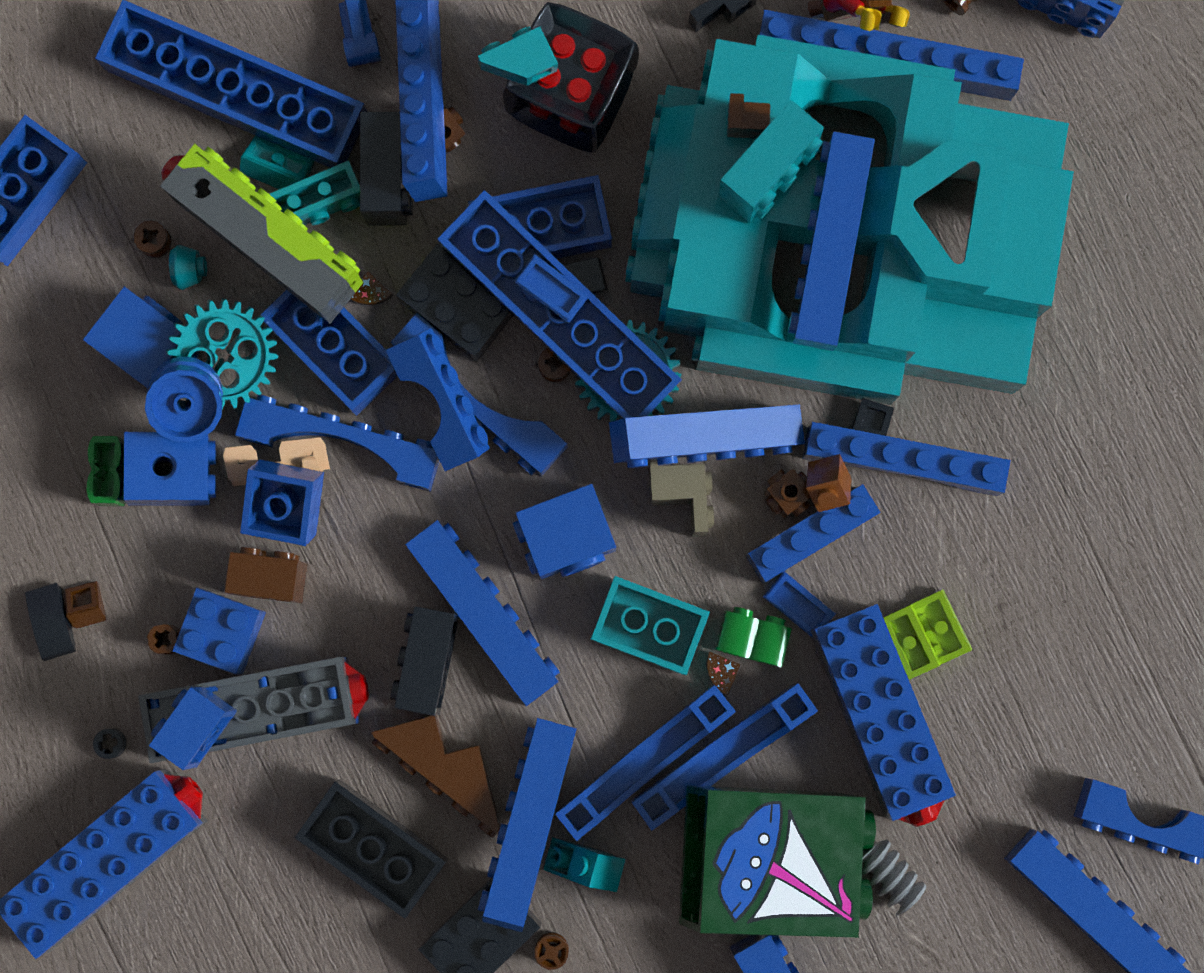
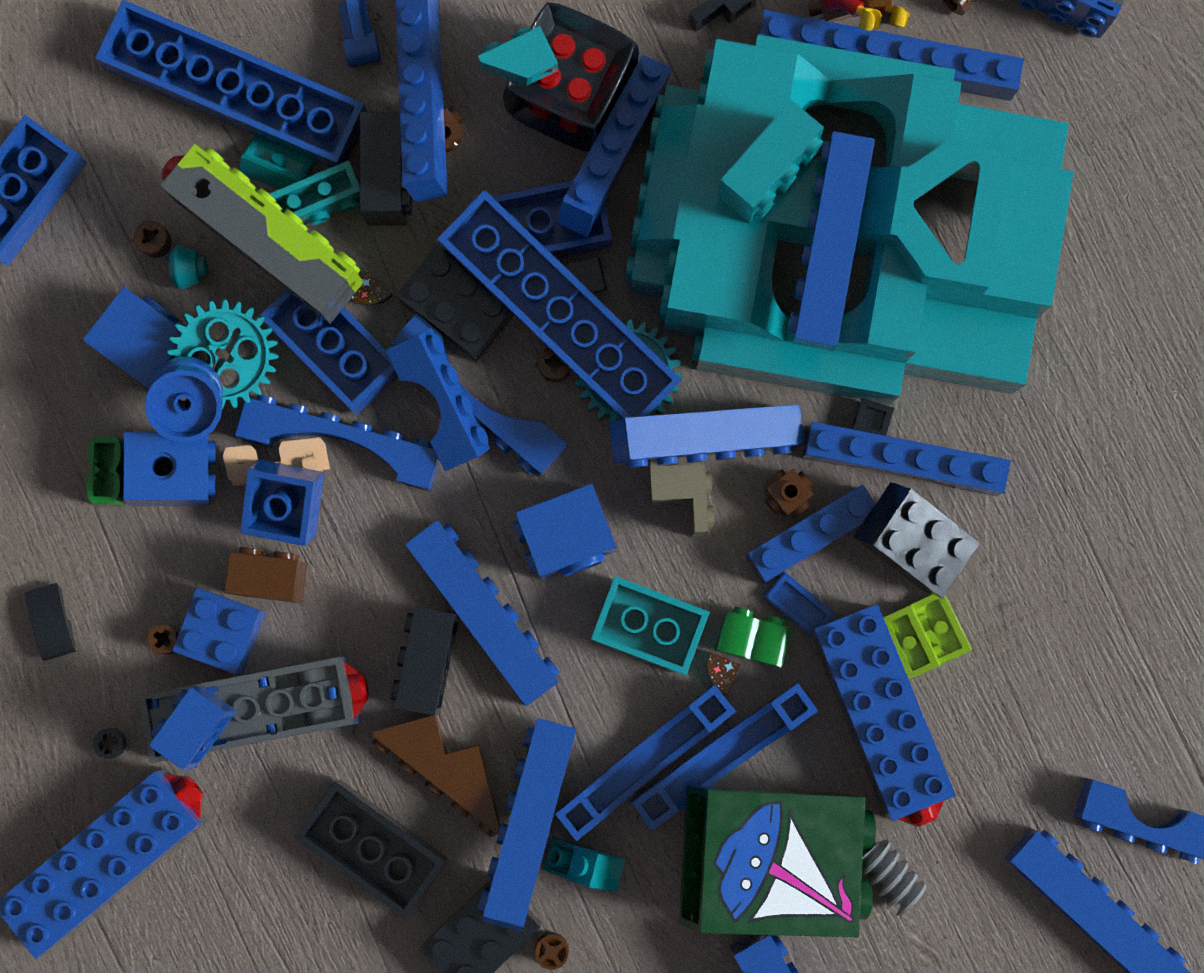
(84, 605): reddish brown slope -> none
(551, 288): blue tile -> none
(613, 146): none -> blue brick
(746, 118): reddish brown panel -> none
(828, 483): dark orange brick -> none
(916, 539): none -> brick

